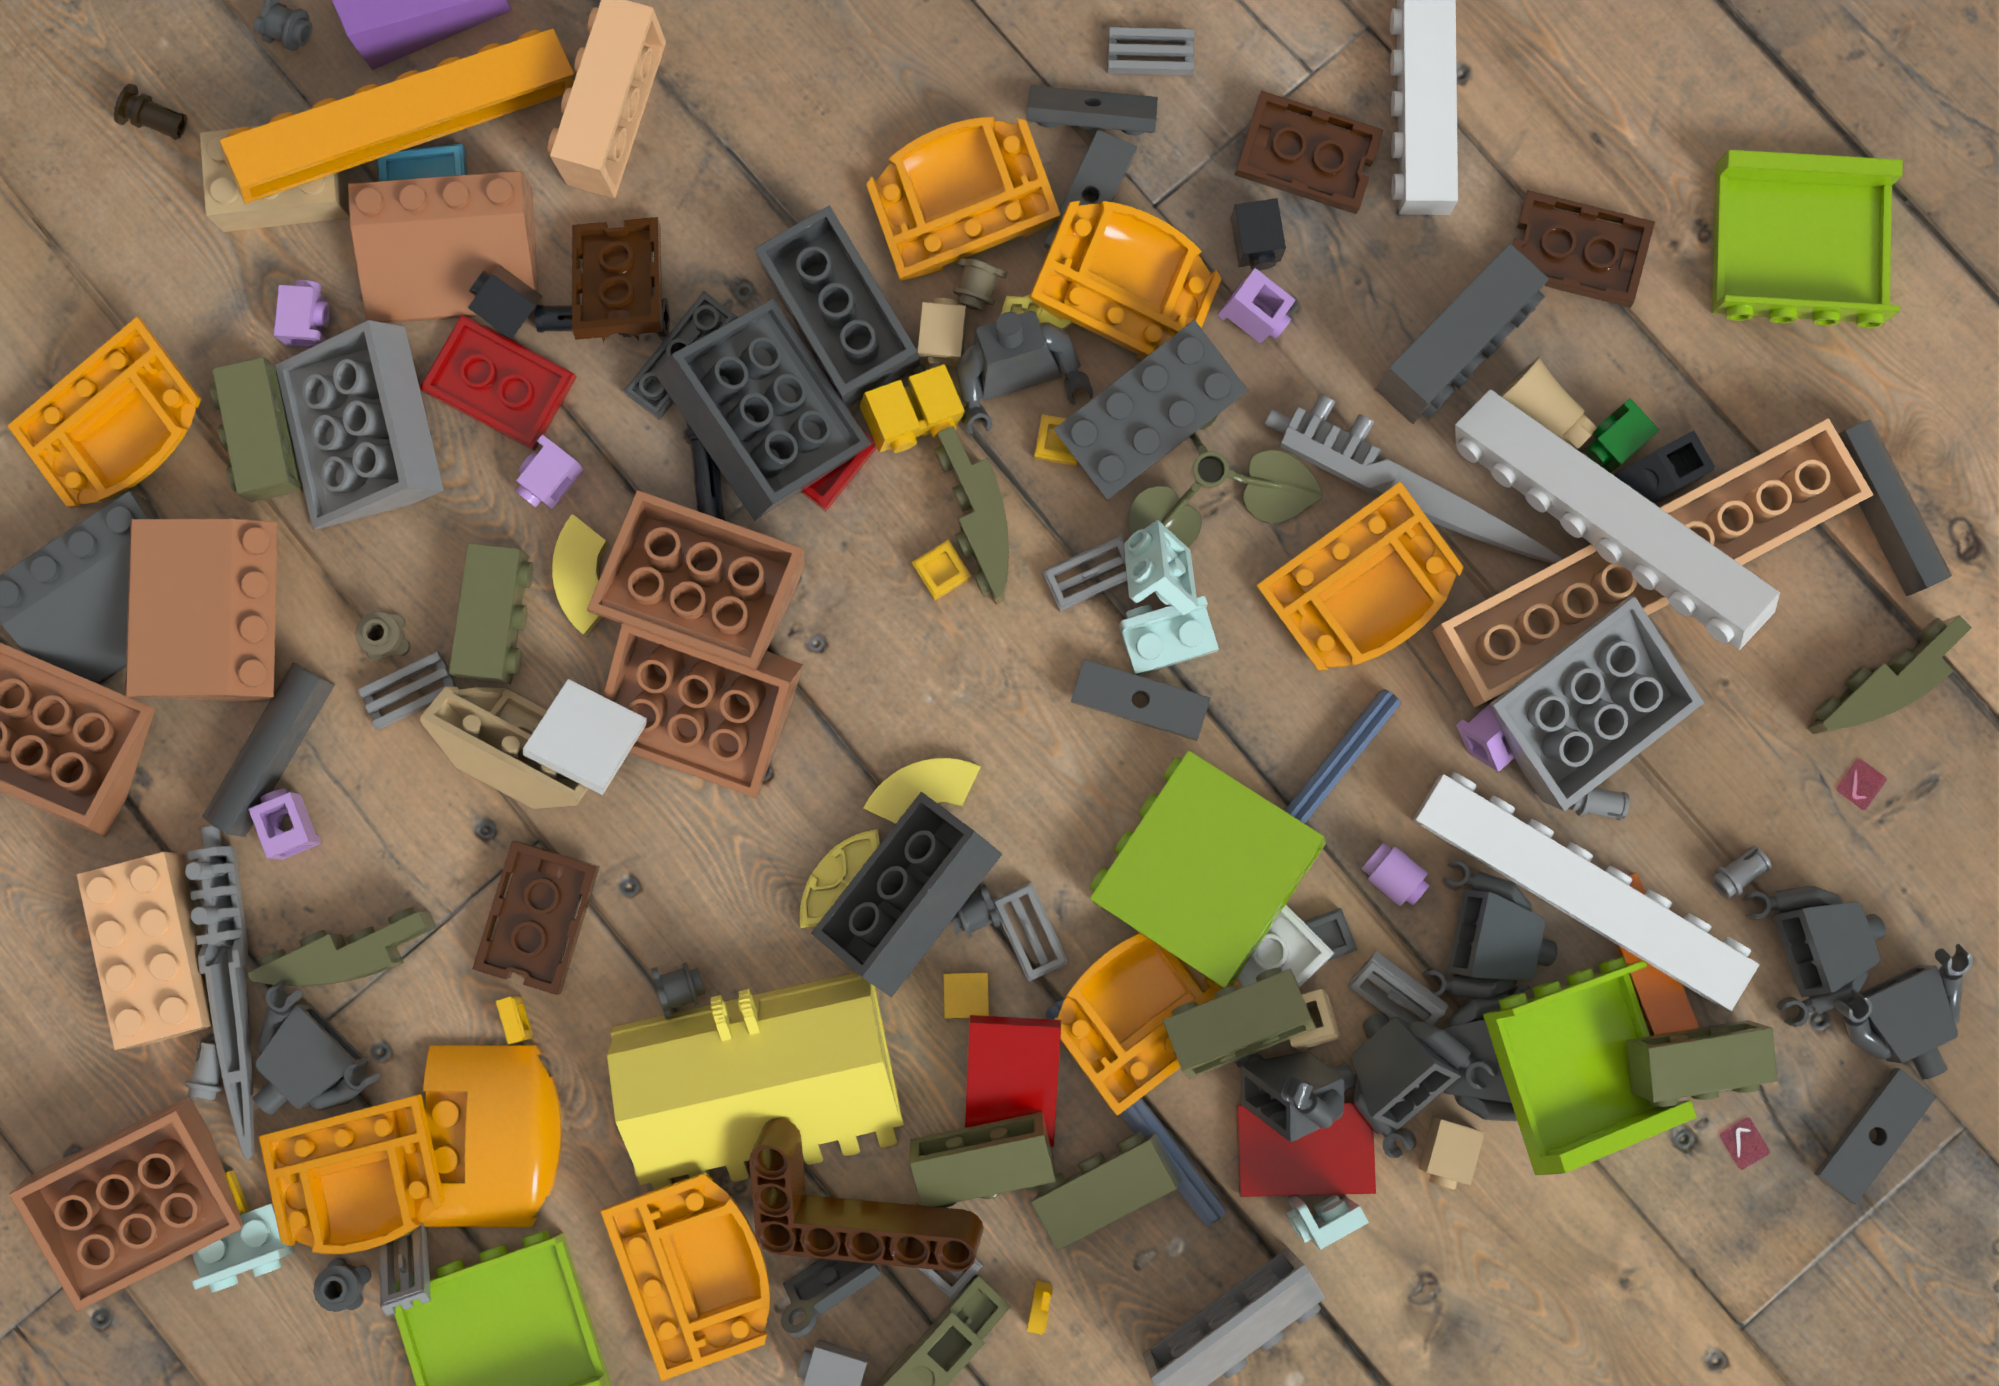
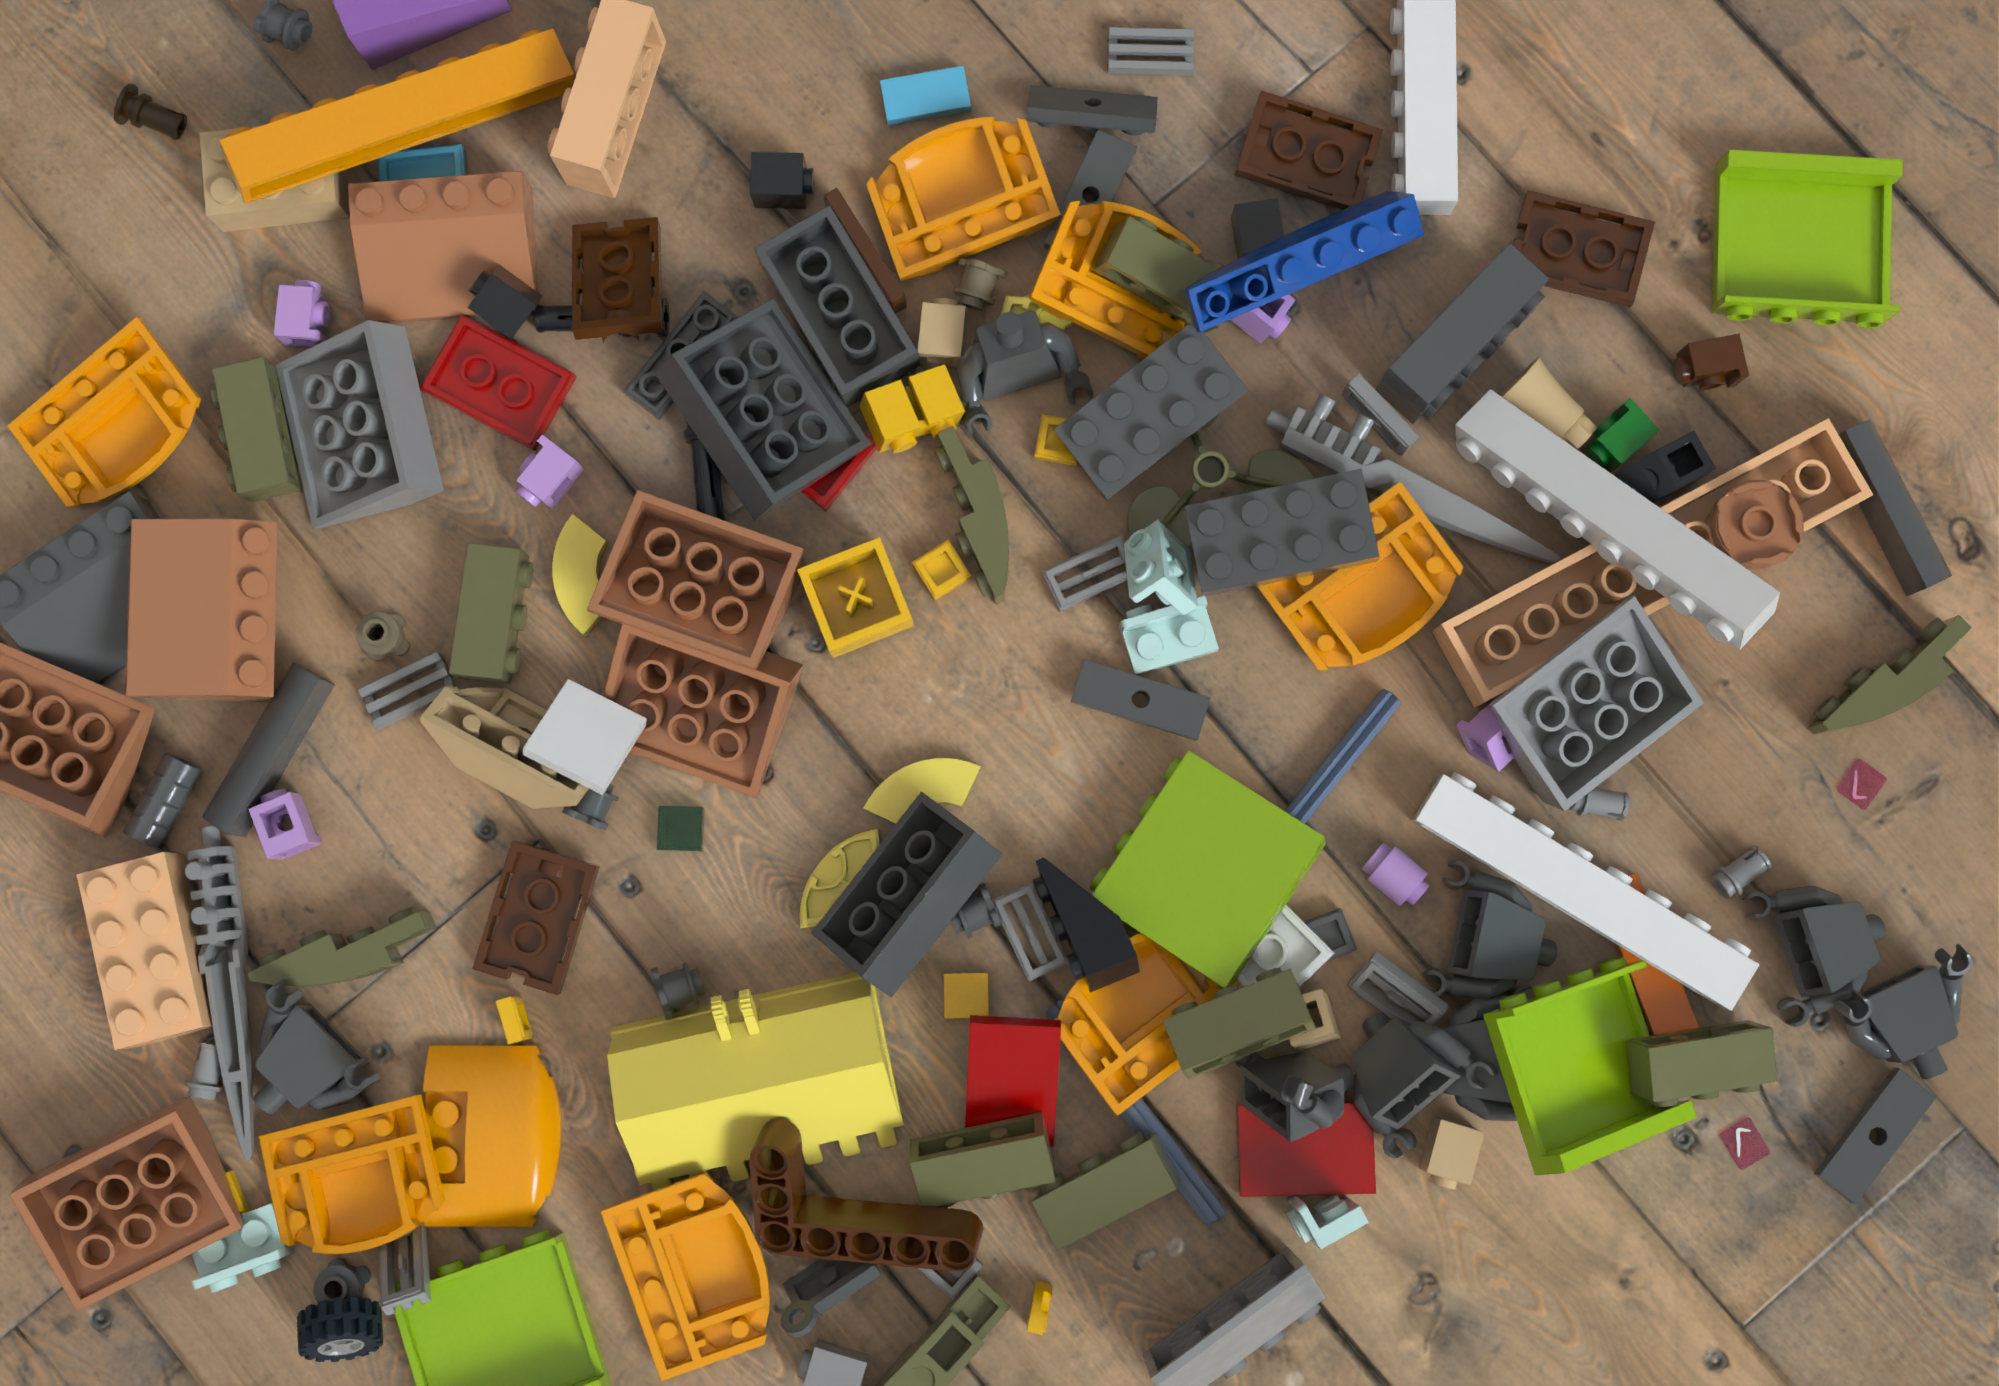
(162, 800): none -> dark grey axle
(339, 1329): none -> black wheel
(593, 807): none -> dark grey brick
(680, 828): none -> clear green tile
(780, 180): none -> black brick
(855, 597): none -> yellow brick
(866, 250): none -> reddish brown tile
(925, 95): none -> medium azure tile
(1093, 931): none -> black slope
(1153, 266): none -> olive brick
(1282, 533): none -> dark grey brick
(1305, 257): none -> blue slope
(1387, 421): none -> light grey tile
(1711, 363): none -> reddish brown brick
(1757, 524): none -> nougat tile

